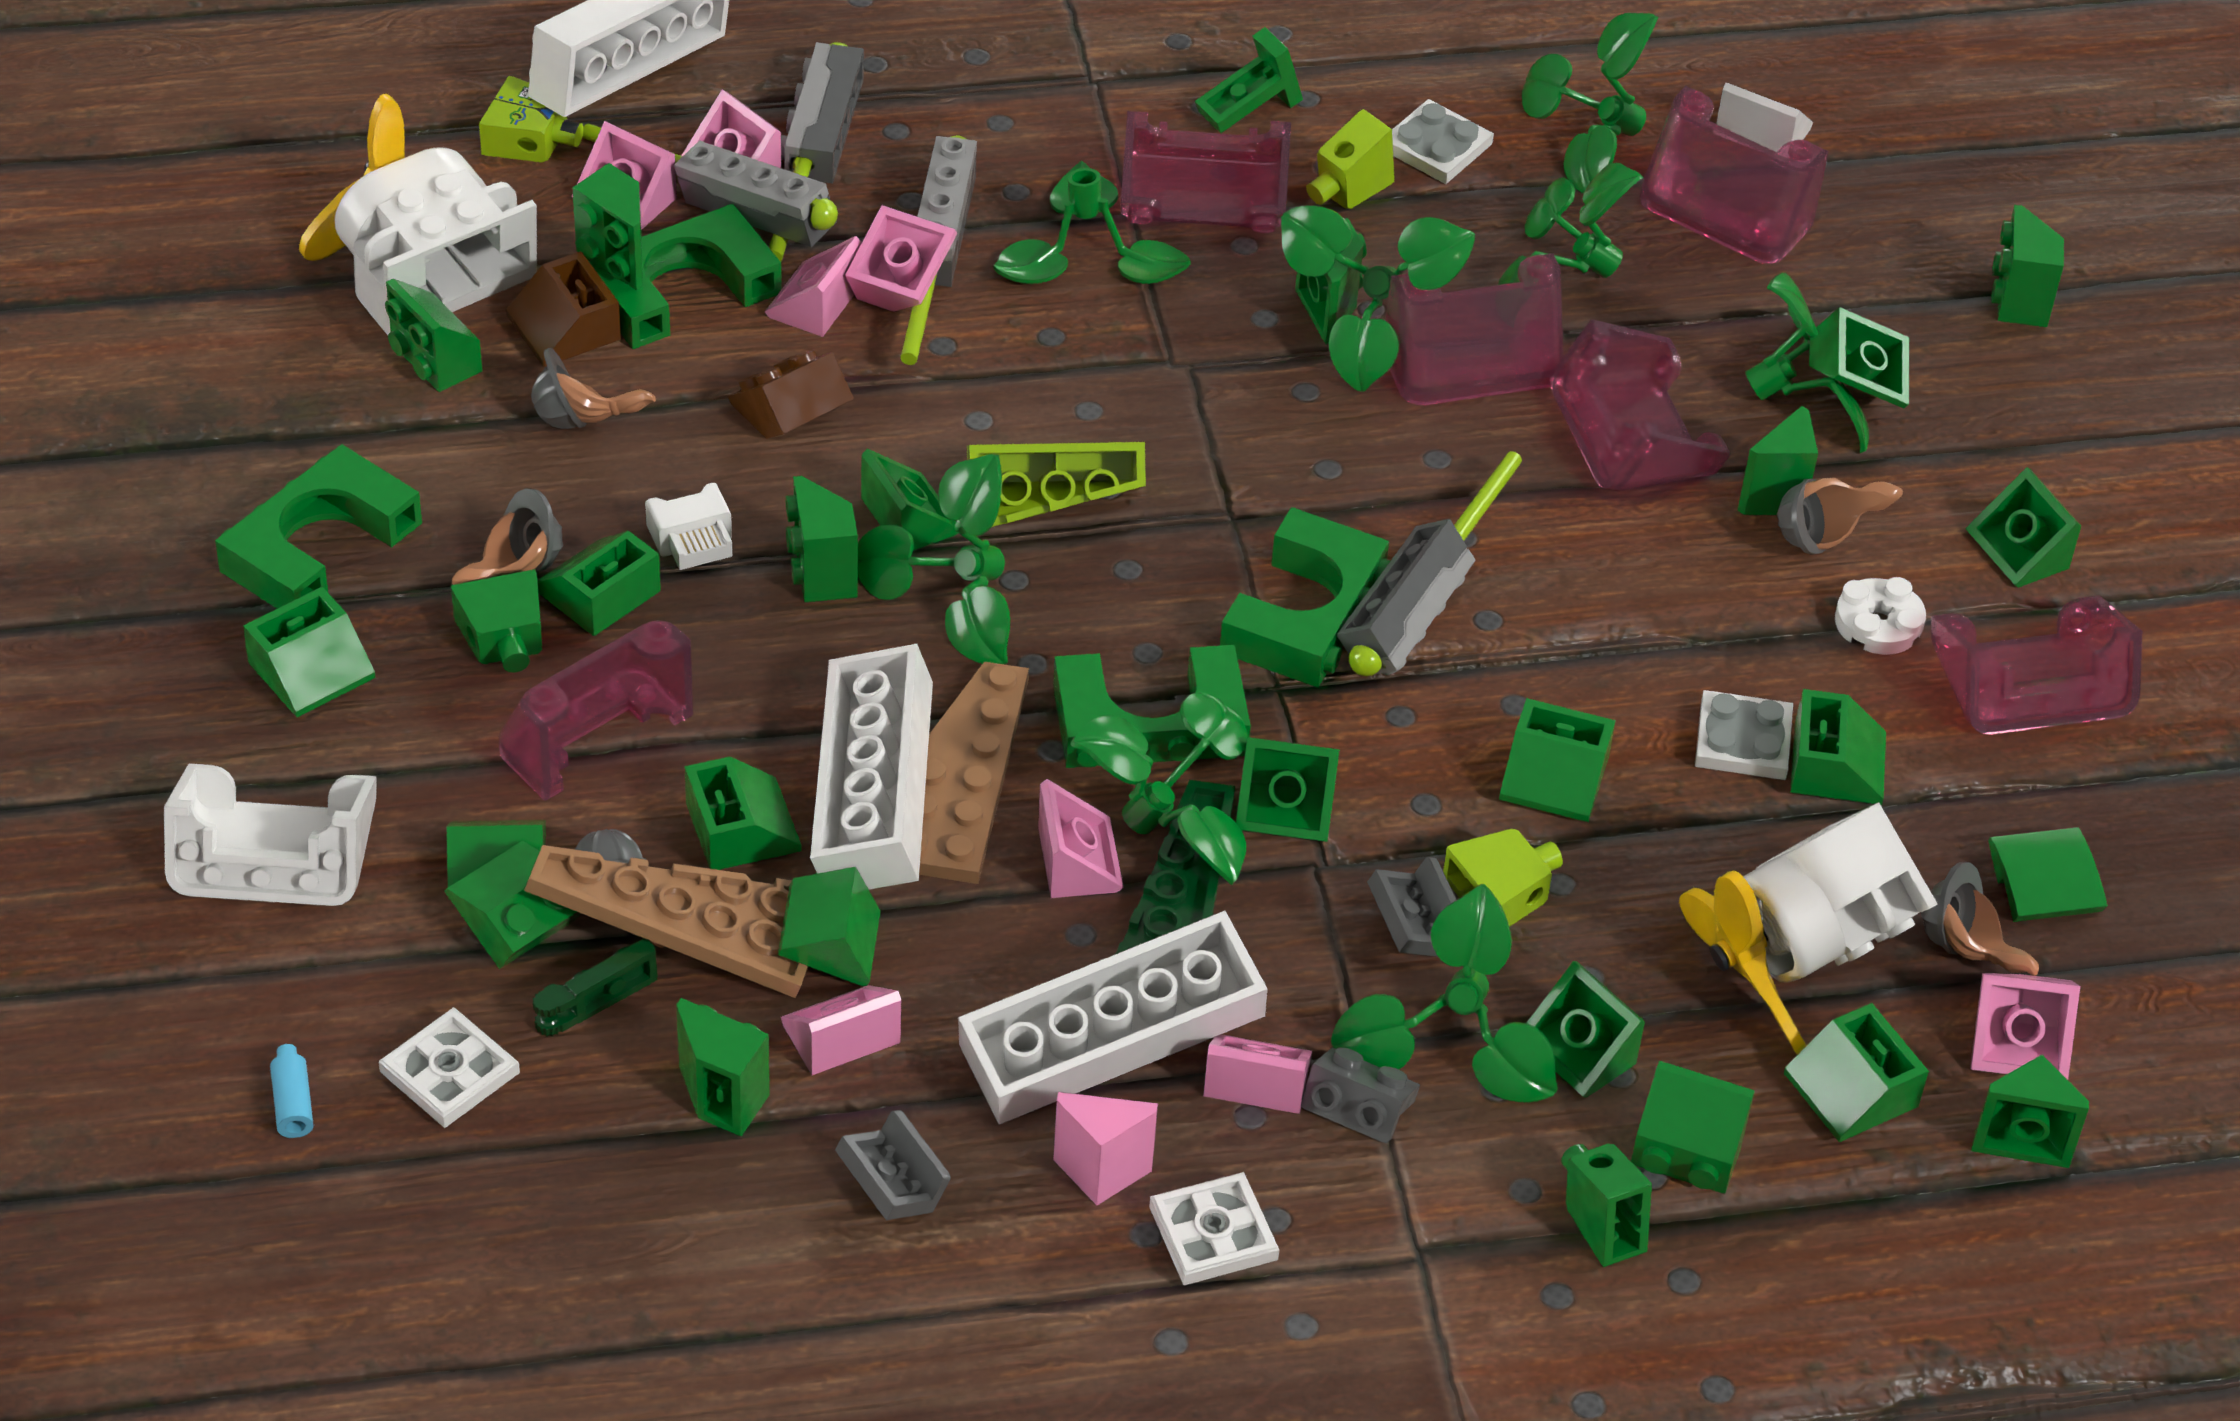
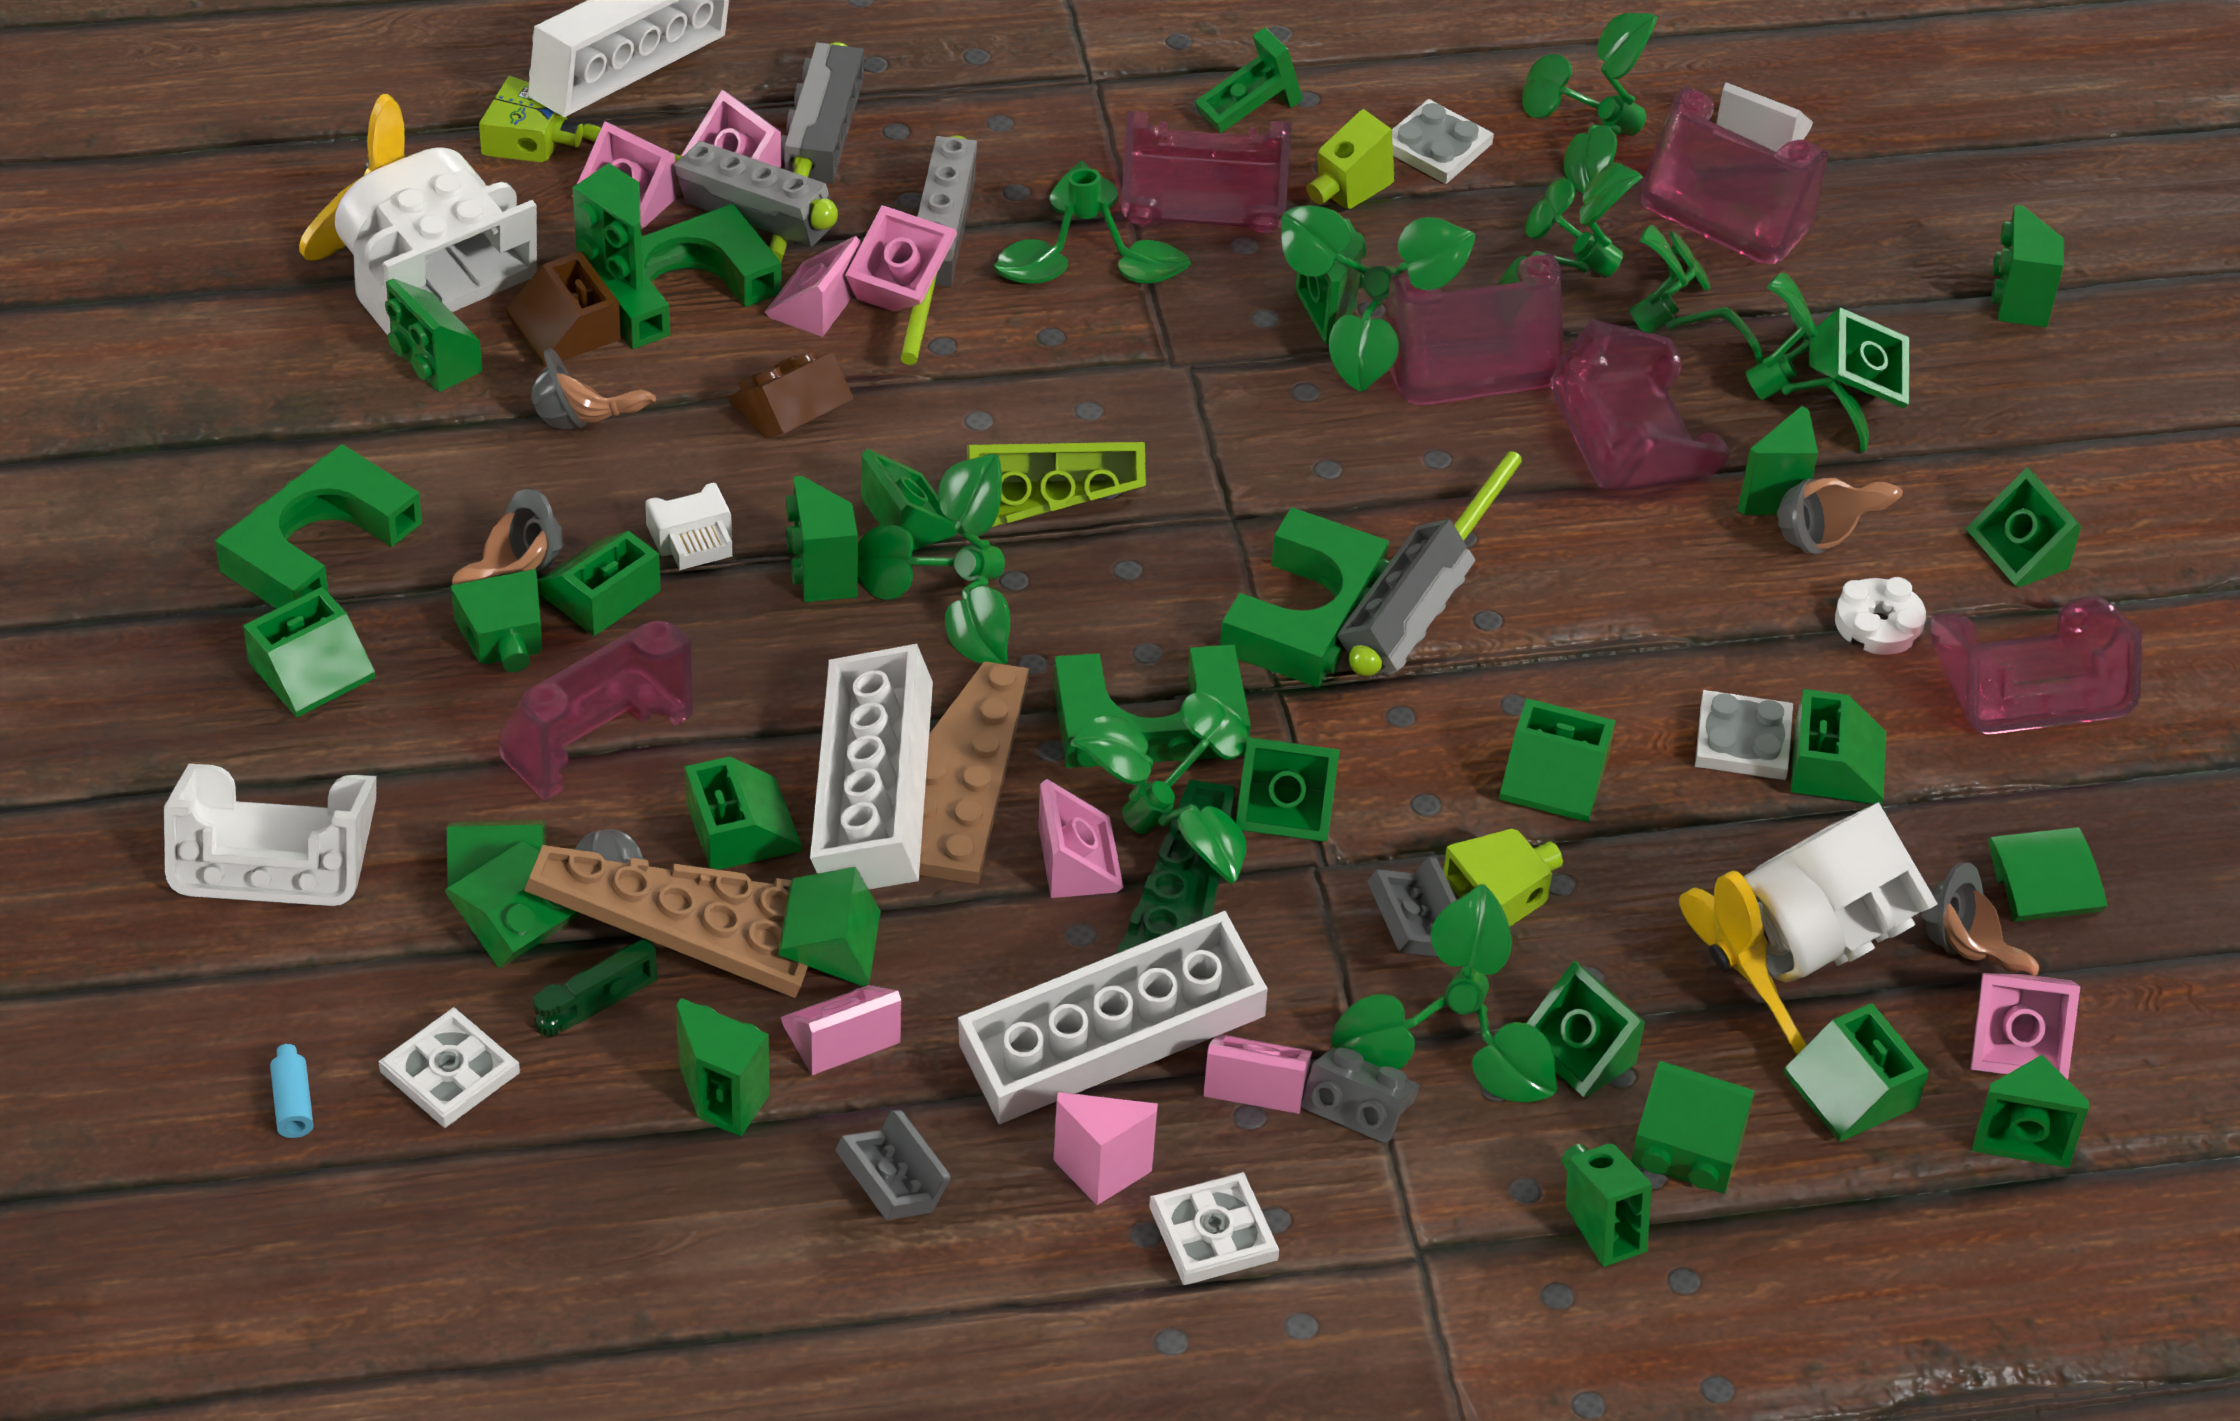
(1660, 307): none -> green plant

